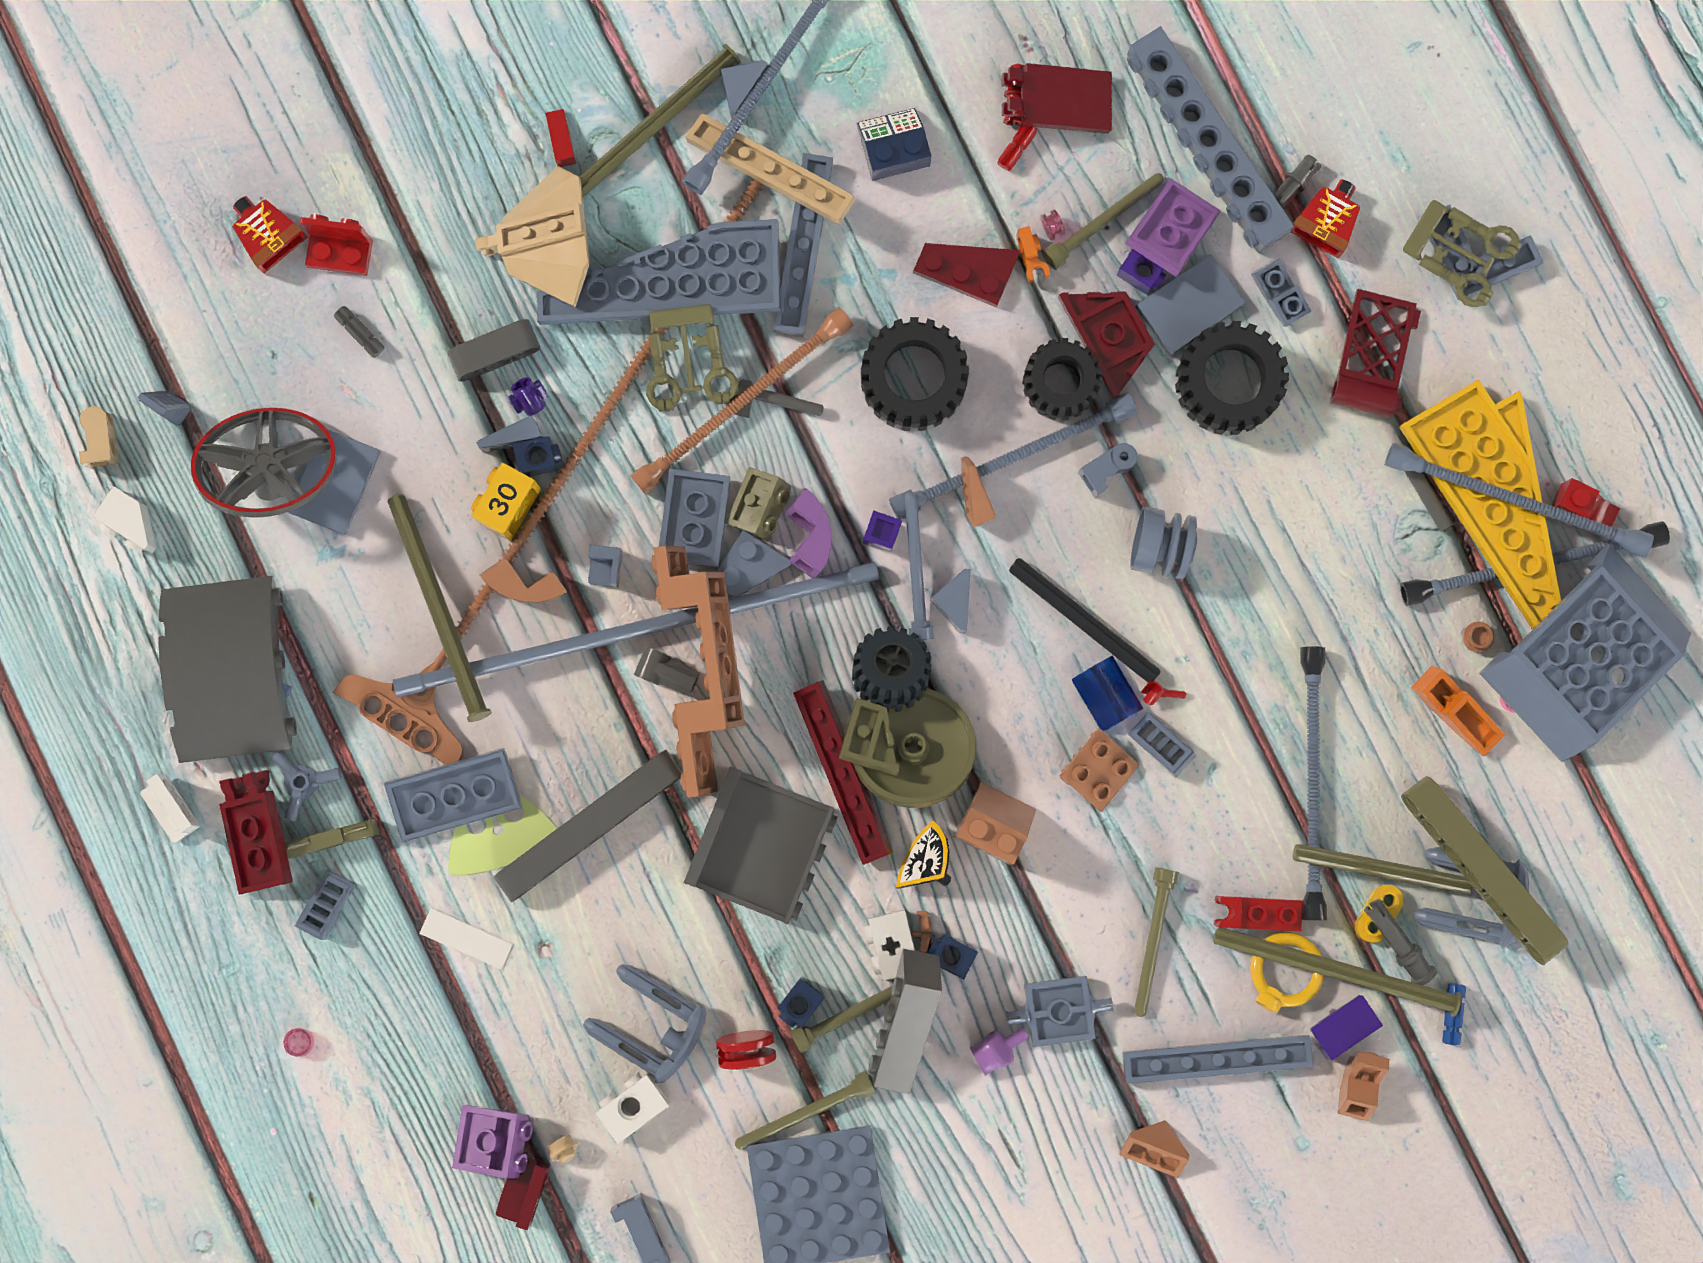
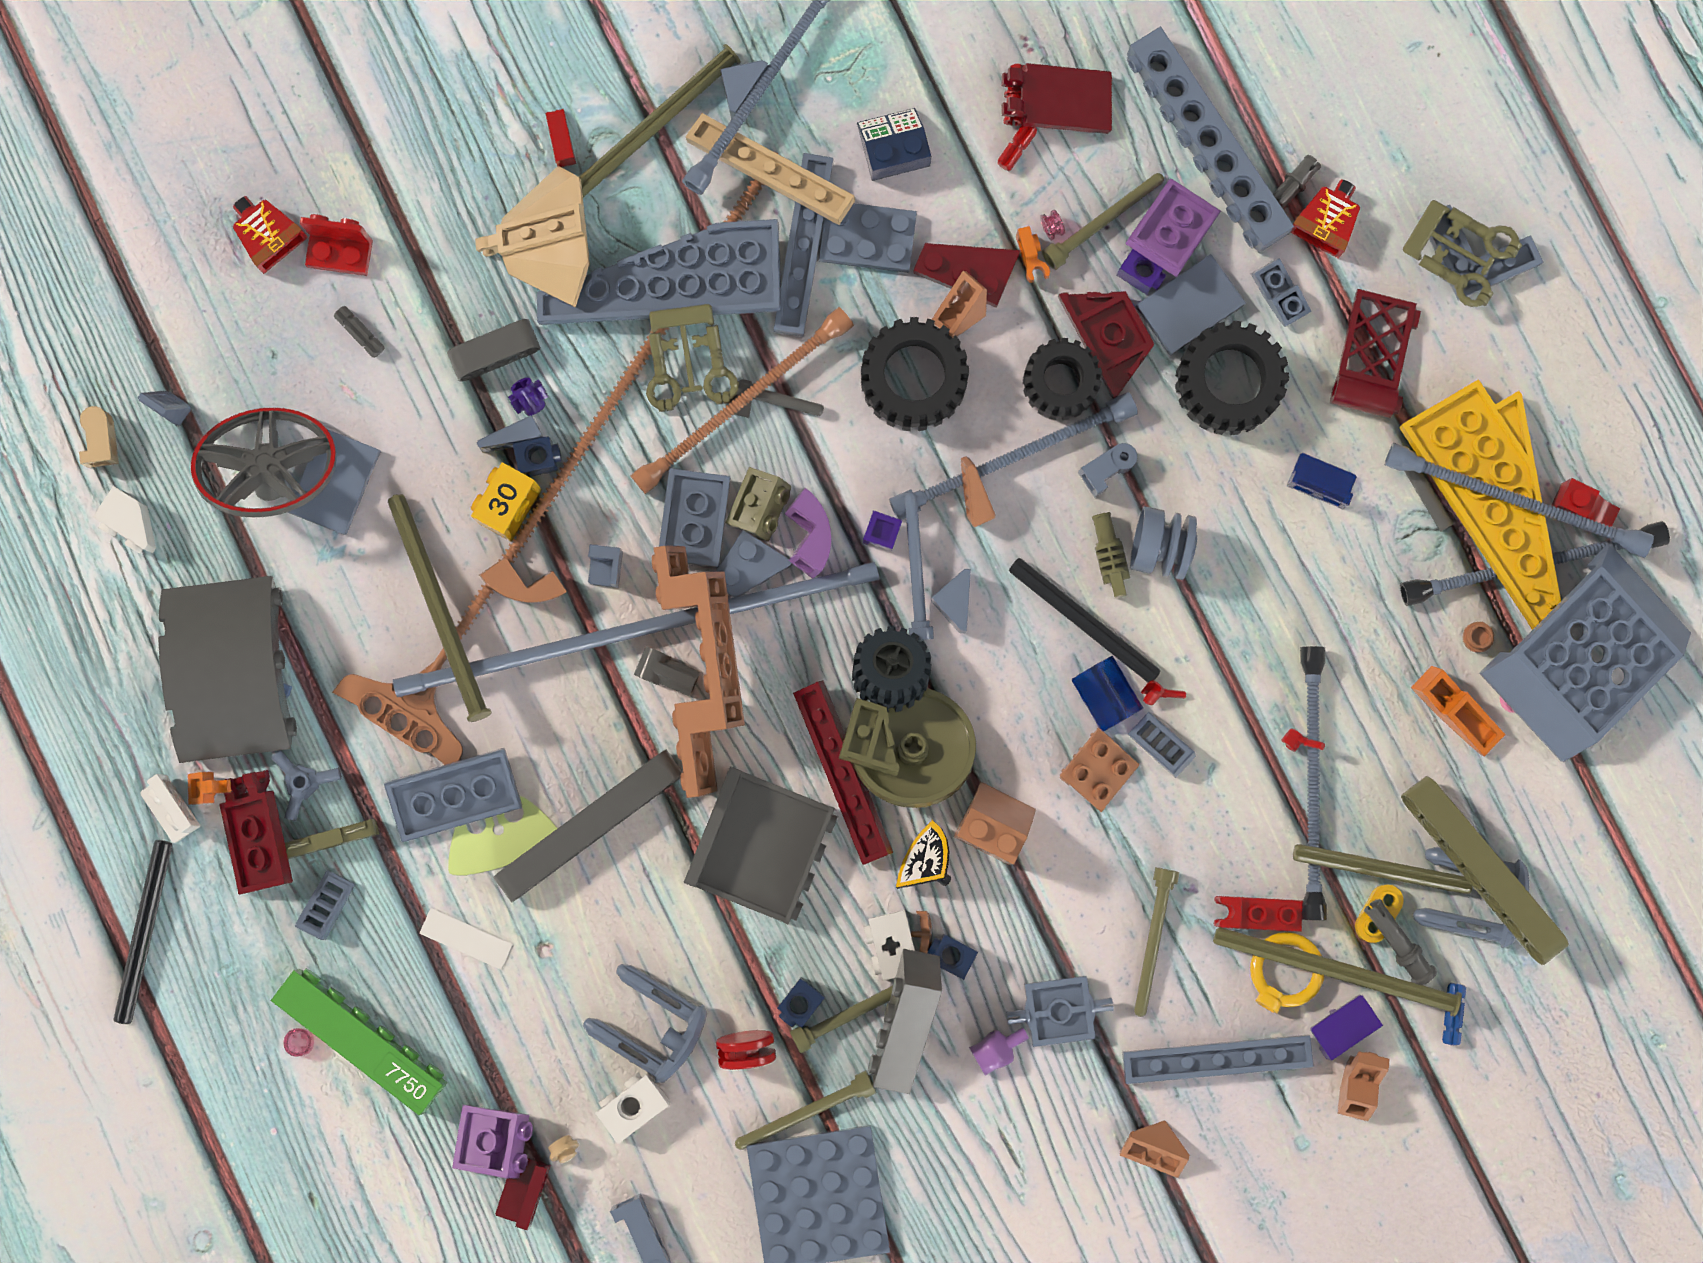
(142, 932): none -> black axle
(203, 788): none -> orange plate
(360, 1041): none -> bright green brick
(870, 238): none -> sand blue plate
(962, 305): none -> nougat slope
(1110, 554): none -> olive hinge
(1294, 739): none -> red hand
(1322, 481): none -> clear blue panel

